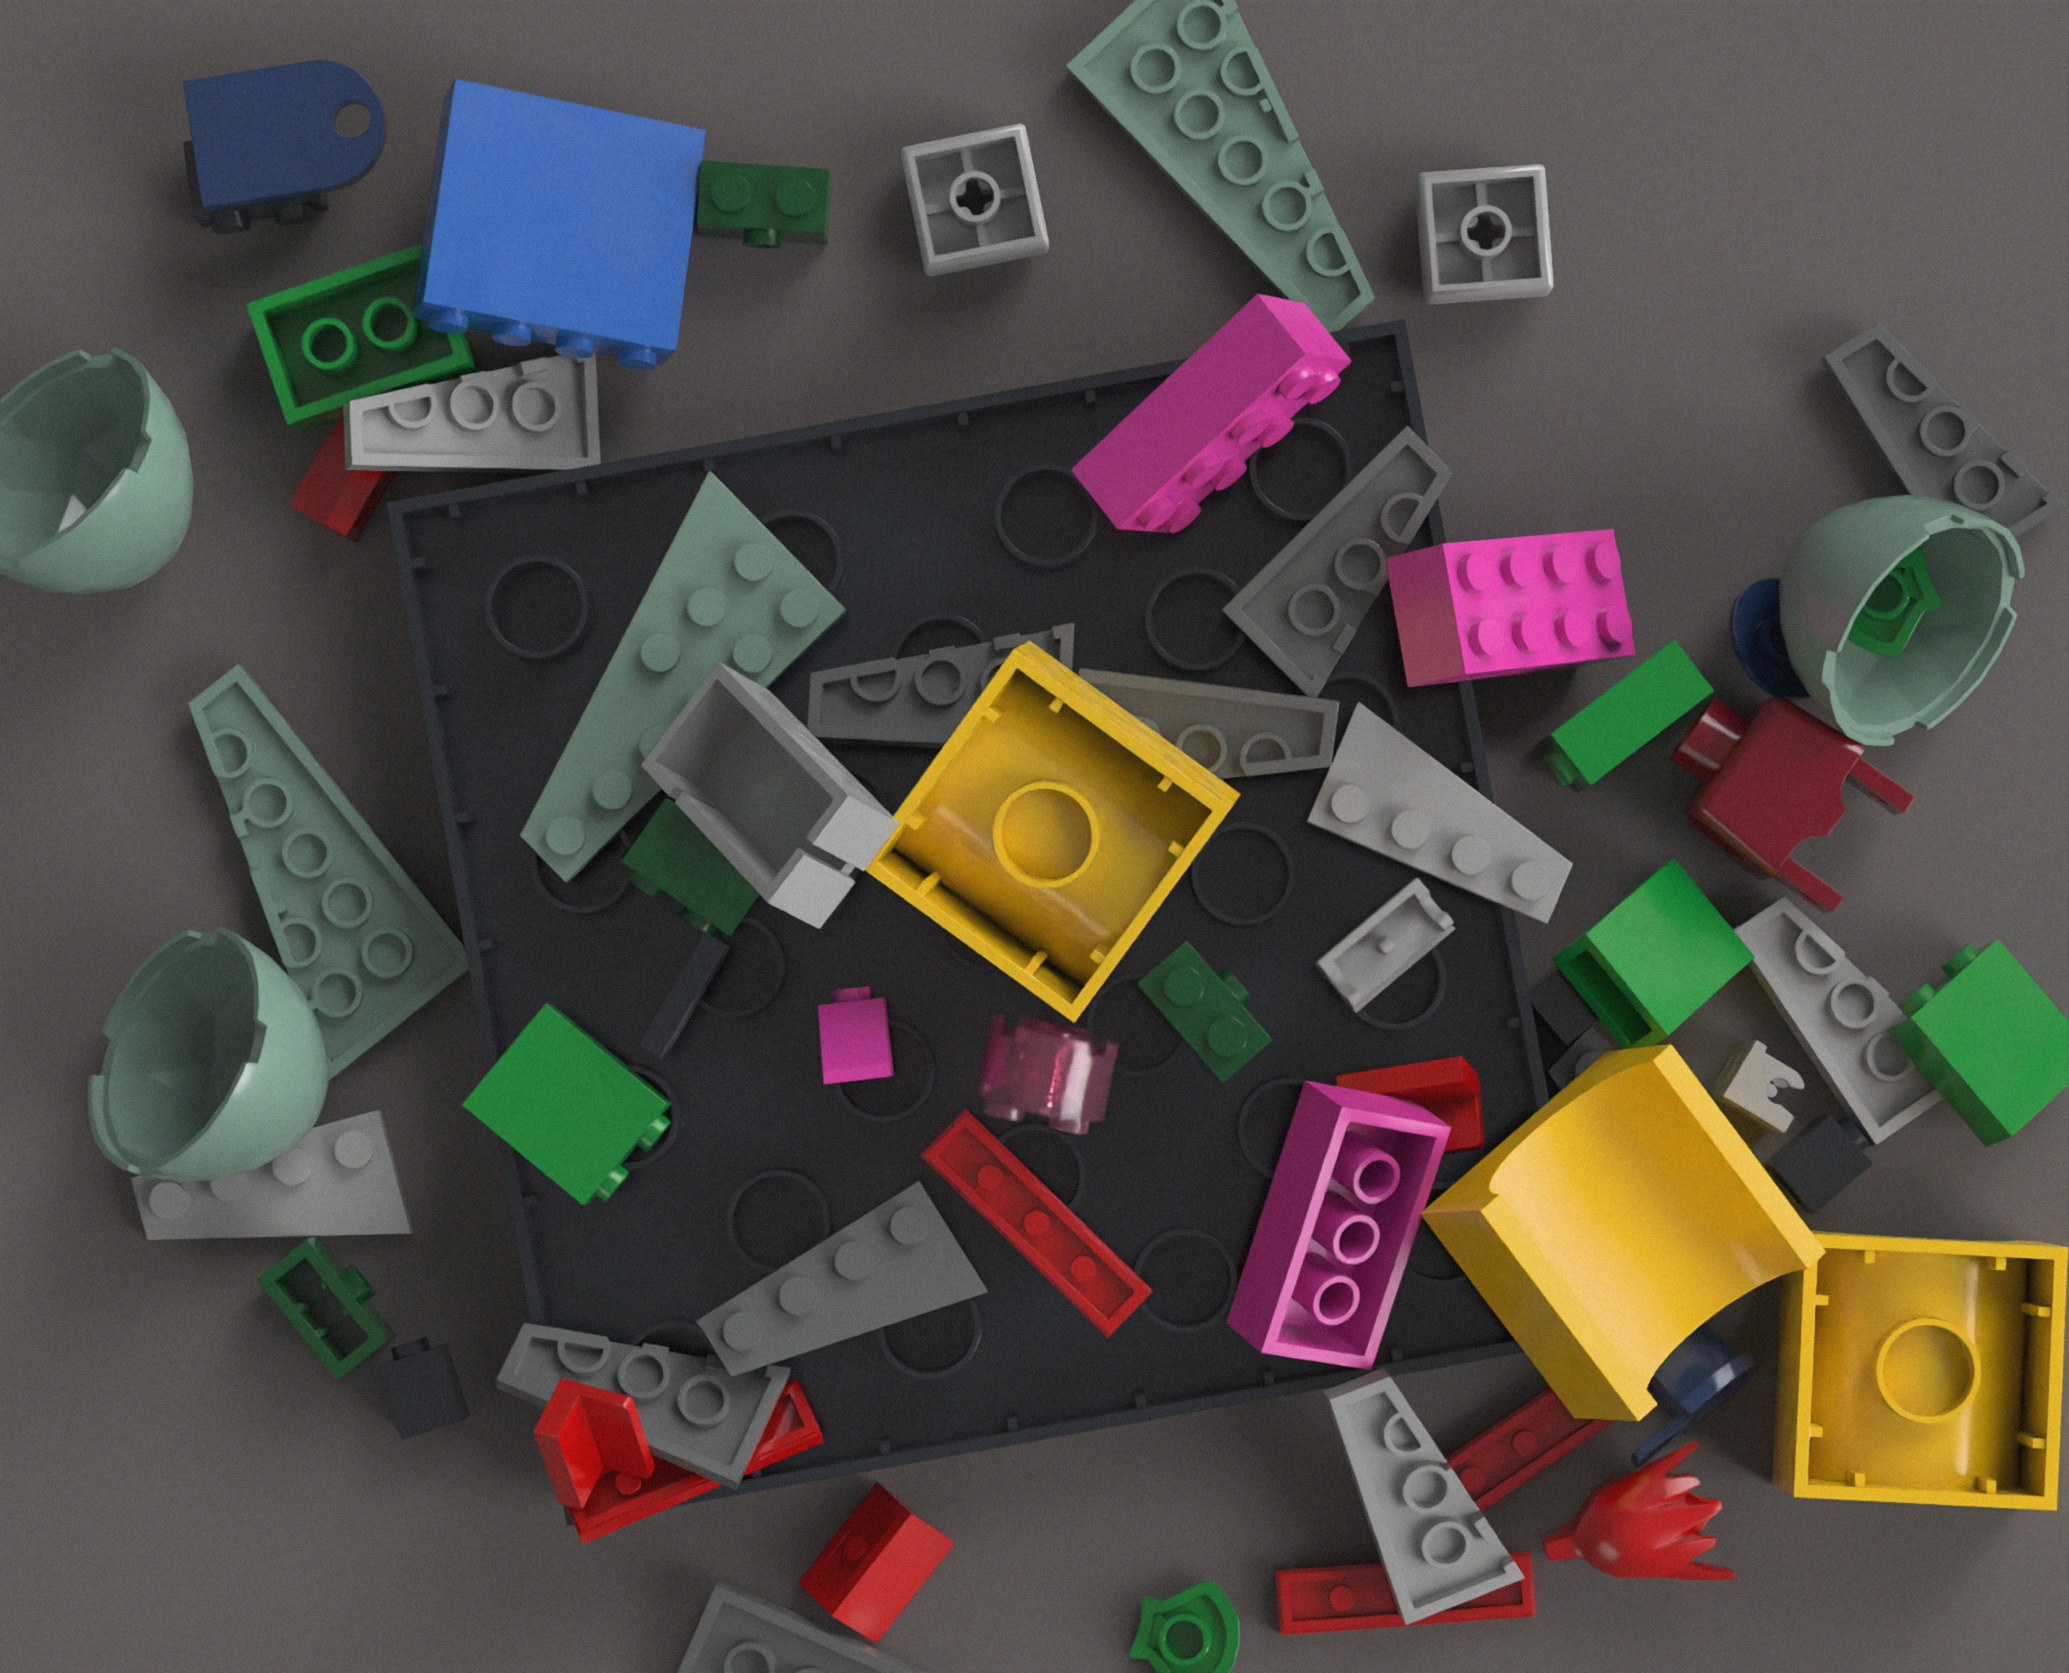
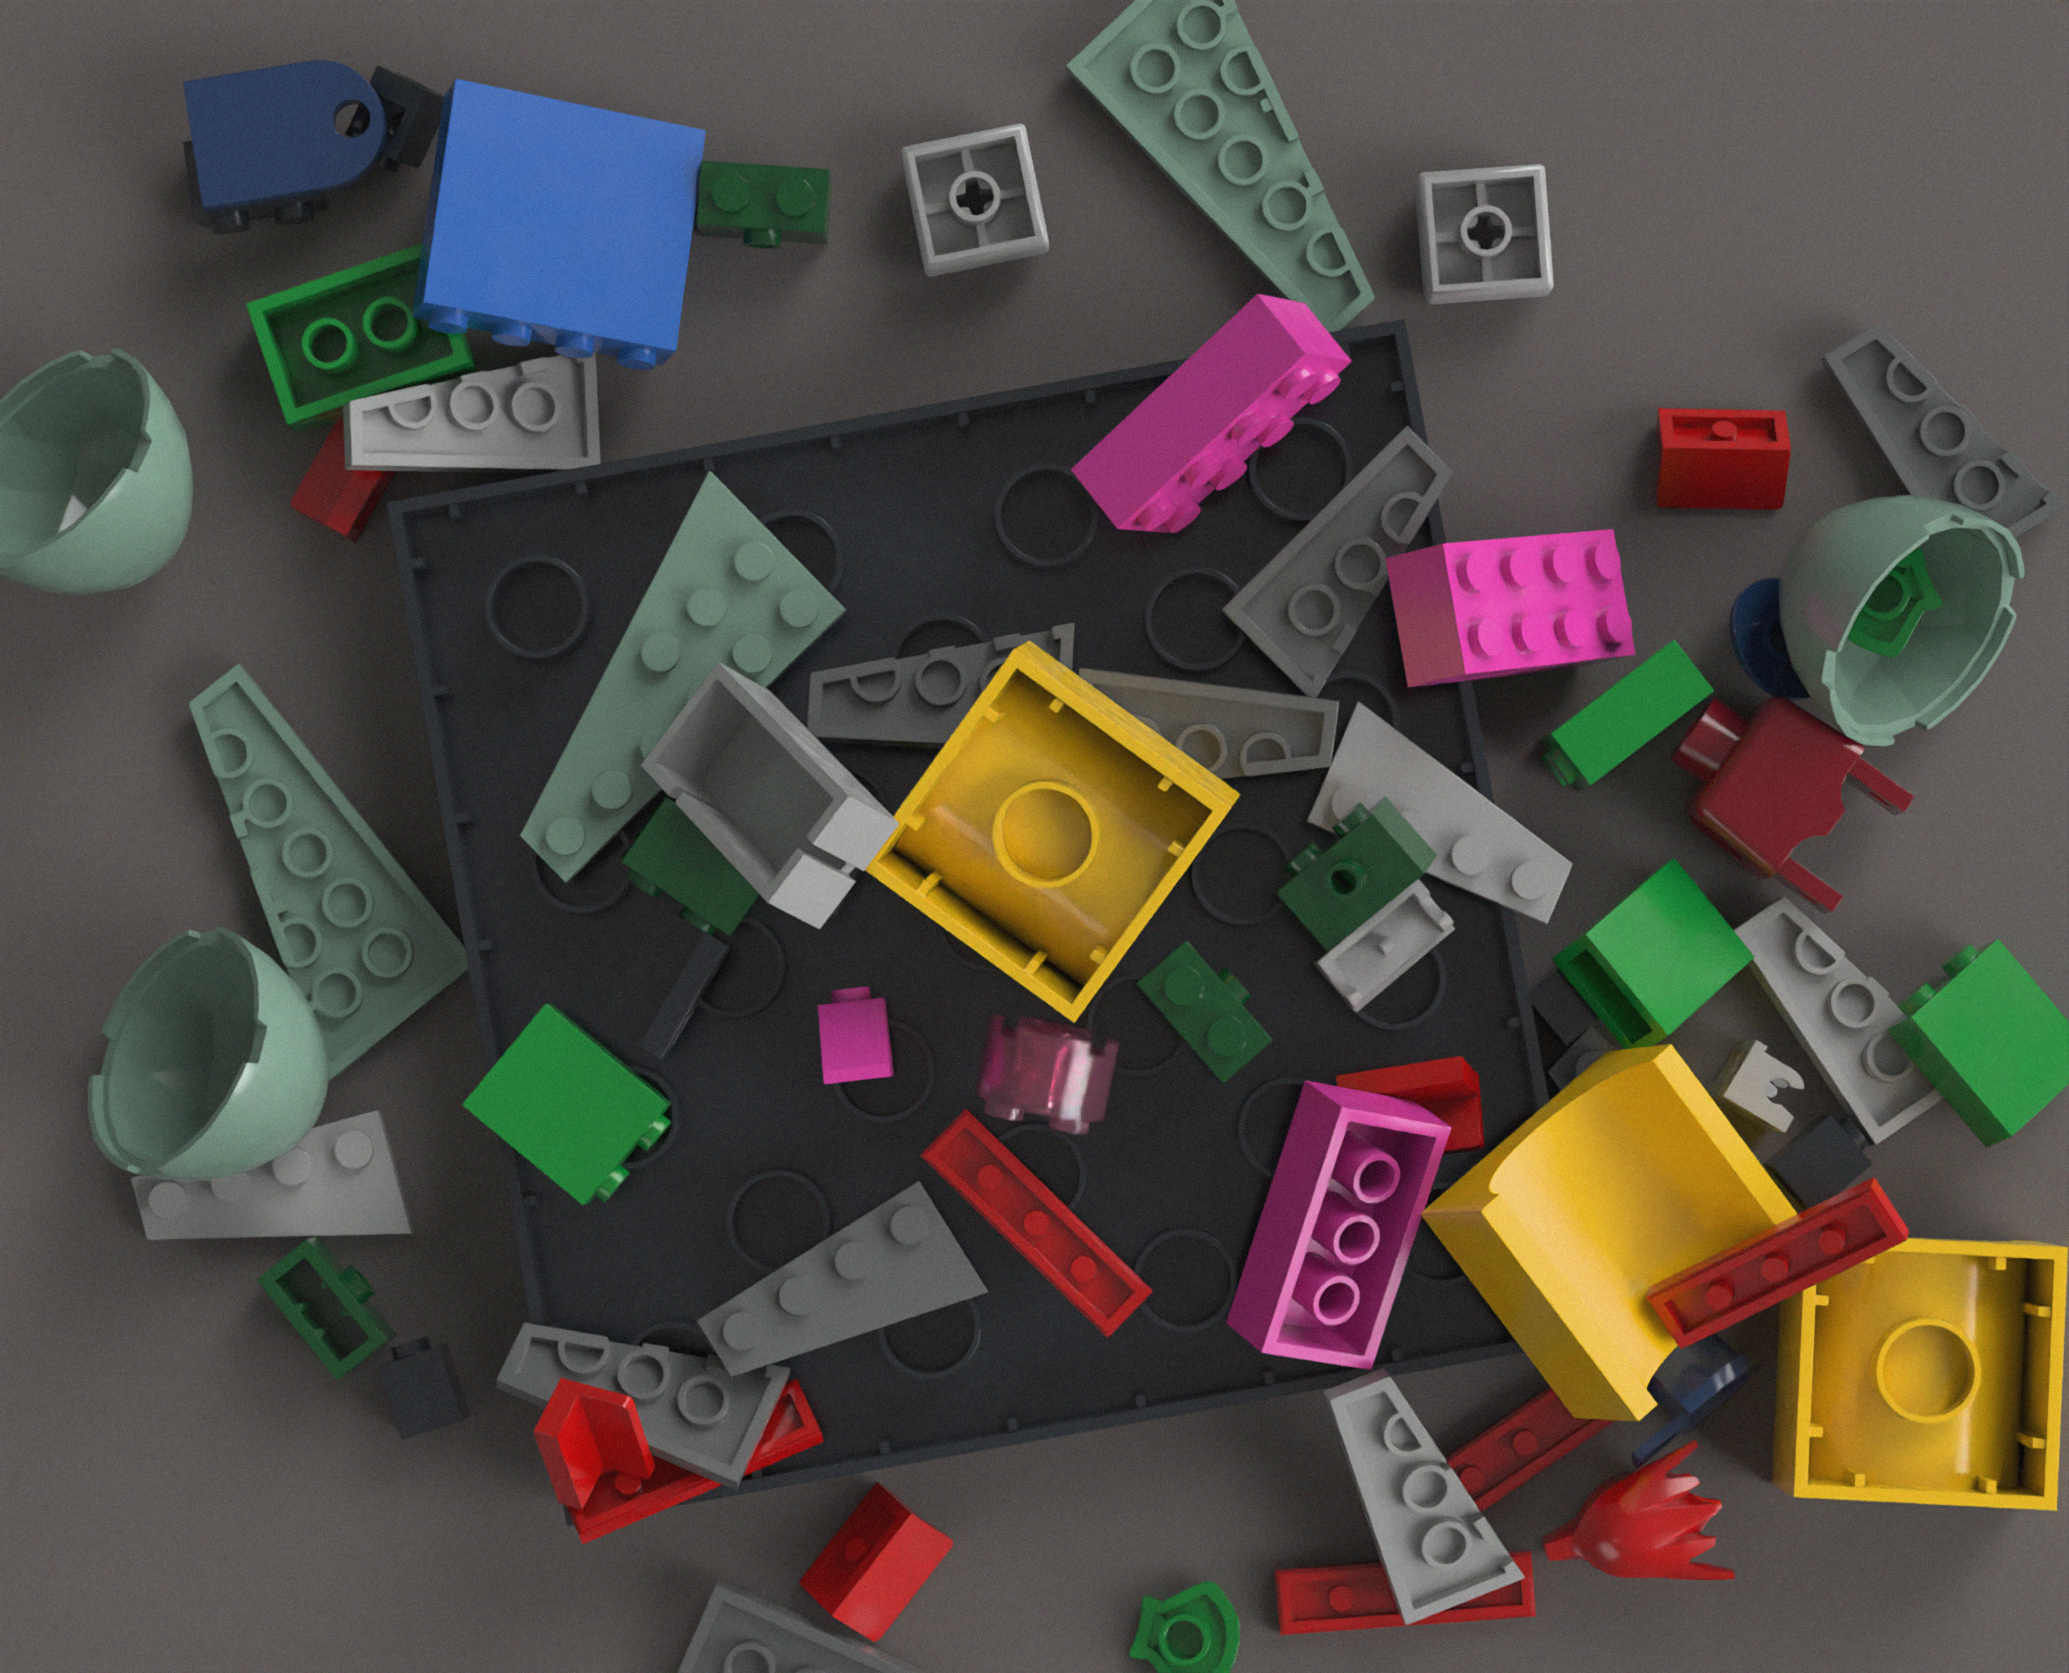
(411, 118): none -> black brick
(1355, 872): none -> dark green brick
(1722, 458): none -> red panel
(1778, 1263): none -> red tile

